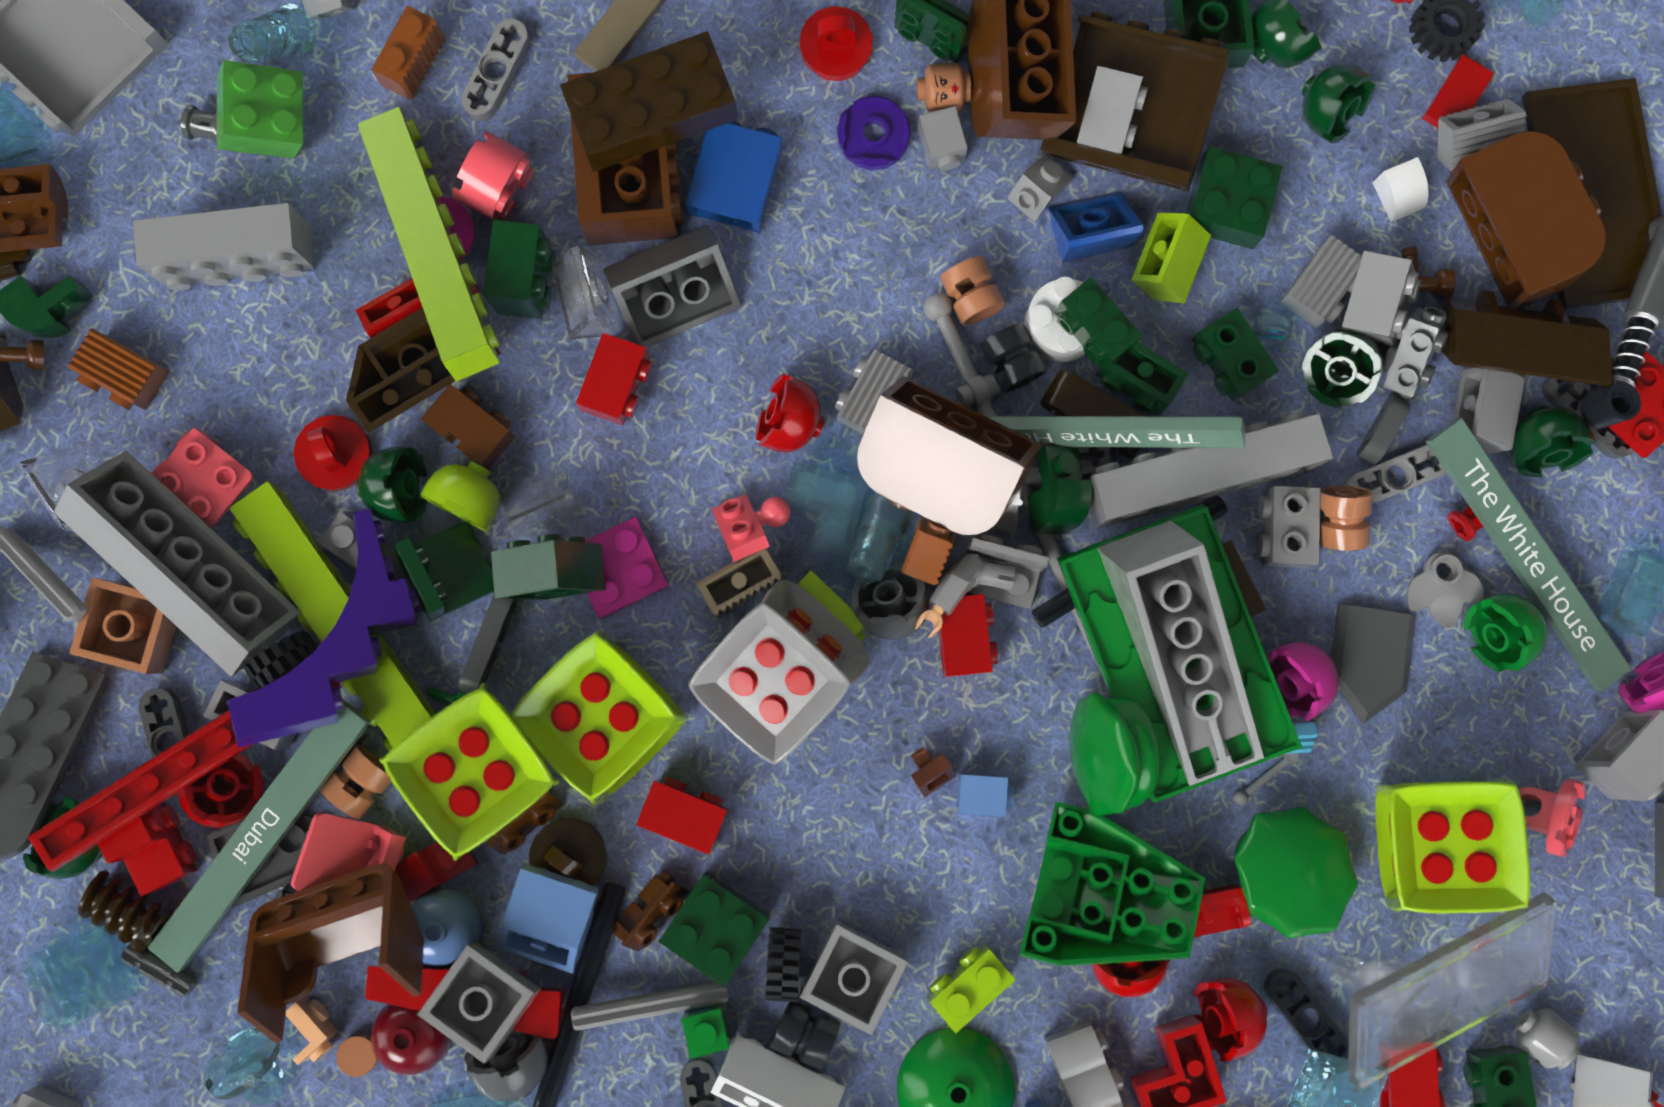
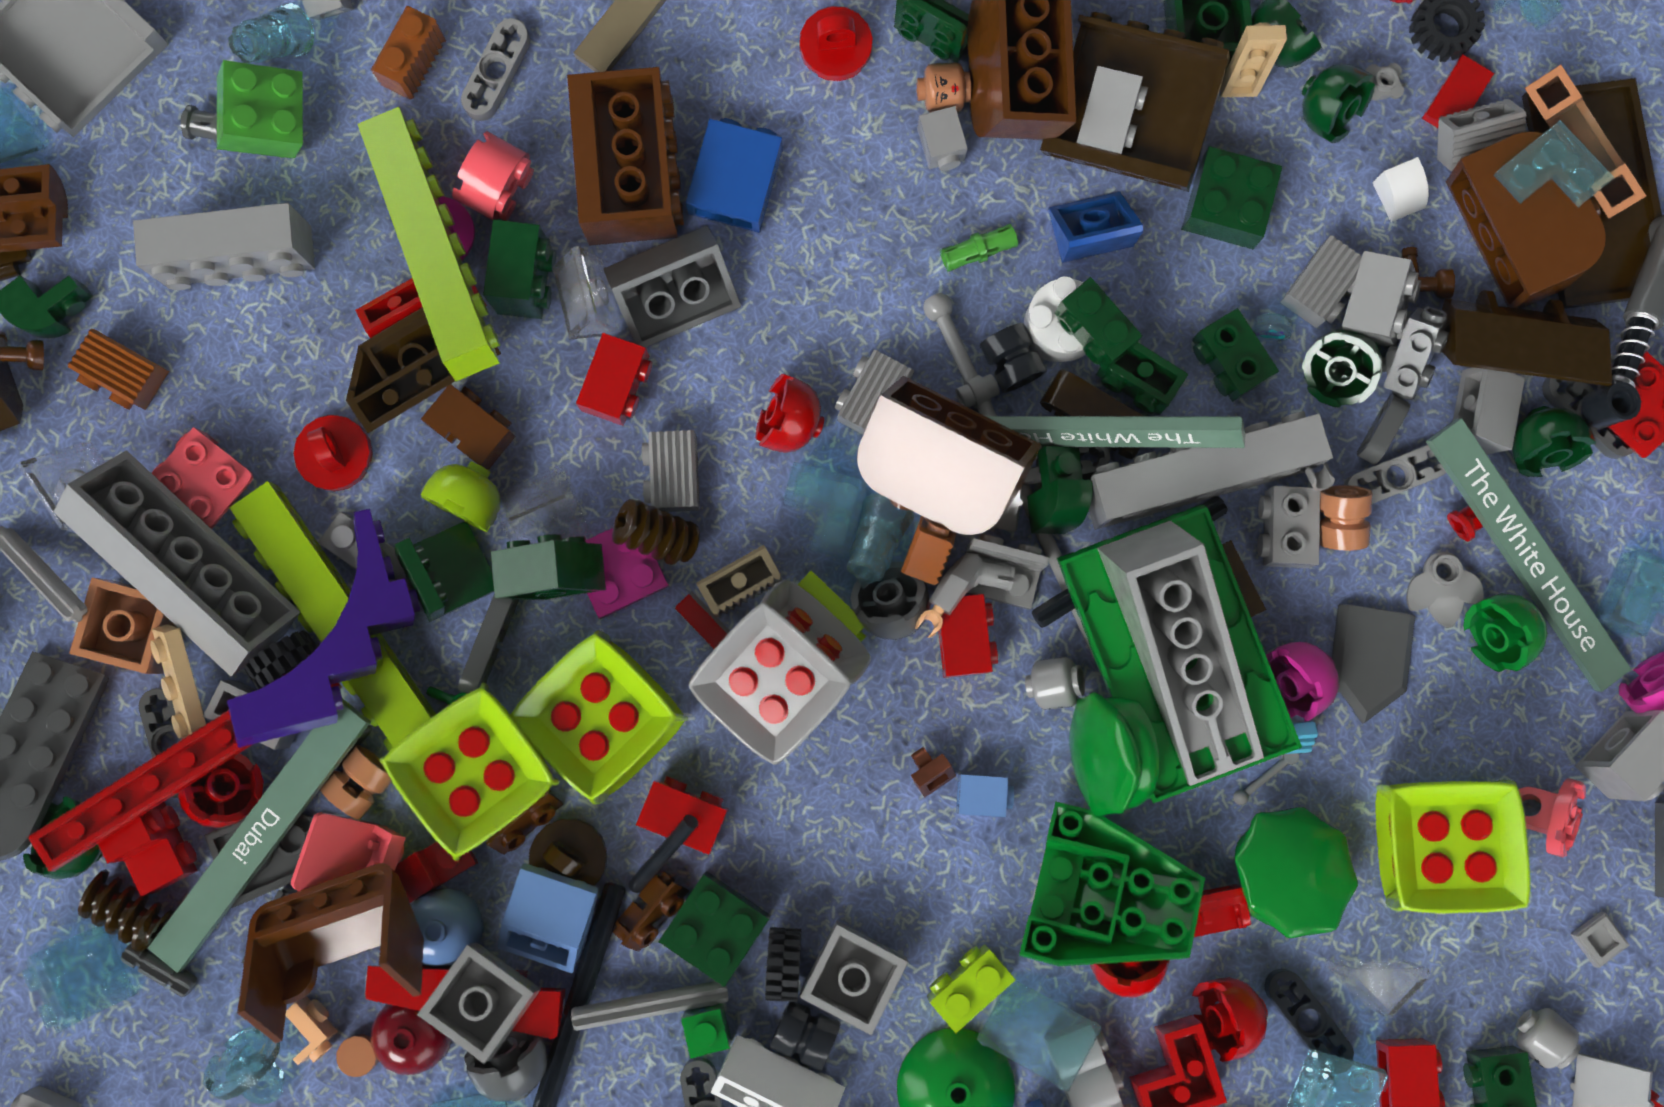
(178, 681): none -> tan plate
(391, 484): dark green cylinder -> none
(650, 101): dark brown brick -> none
(655, 532): none -> dark brown piece
(663, 853): none -> black bar
(672, 471): none -> light grey brick
(702, 619): none -> red sticker
(743, 526): coral plate -> none
(868, 153): dark purple tile -> none
(979, 247): none -> bright green pin
(979, 302): nougat wheel -> none
(1039, 187): light grey bracket -> none
(1039, 1034): none -> clear light blue piece
(1055, 683): none -> light grey head
(1171, 257): lime brick -> none
(1253, 60): none -> tan plate
(1321, 480): none -> light grey hand
(1392, 75): none -> light grey plate
(1449, 990): clear tile -> none
(1556, 157): none -> clear light blue plate
(1560, 100): none -> nougat arch
(1599, 939): none -> light grey tile

